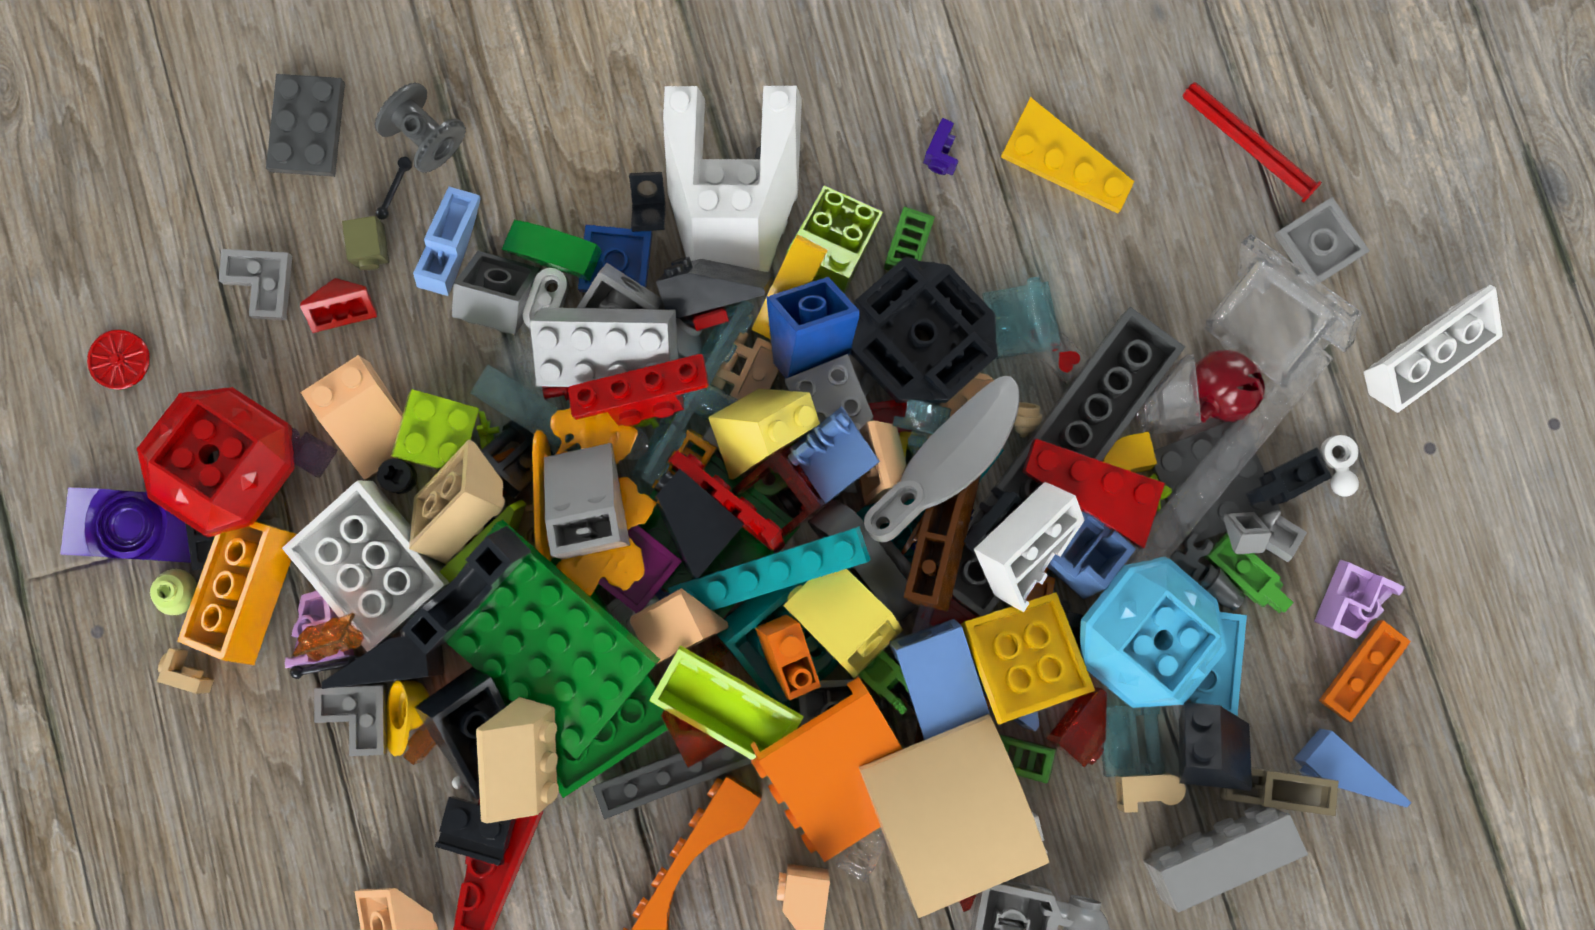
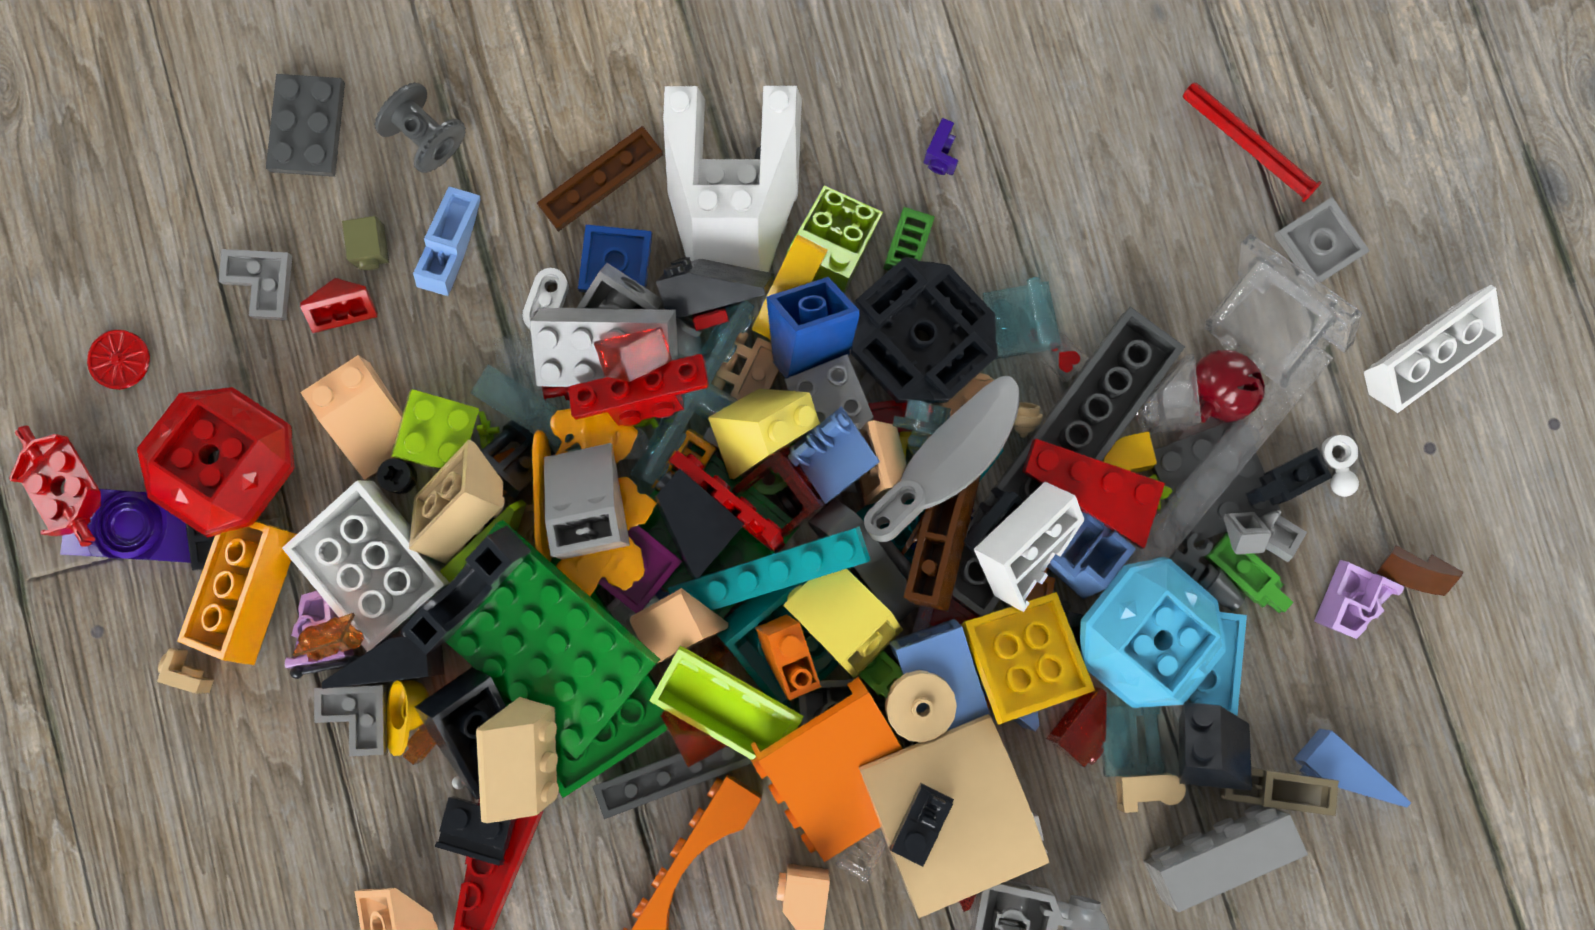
(42, 470): none -> red plate
(173, 591): yellowish green cone -> none
(311, 453): plate -> none
(404, 165): black hinge -> none
(493, 292): dark grey slope -> none
(552, 249): green slope -> none
(600, 178): none -> reddish brown plate
(633, 354): none -> clear red slope
(647, 210): black bracket -> none
(908, 693): none -> tan plate
(921, 824): none -> black plate
(1035, 748): bright green slope -> none
(1061, 156): yellow wing -> none
(1364, 671): orange plate -> none
(1425, 576): none -> reddish brown slope

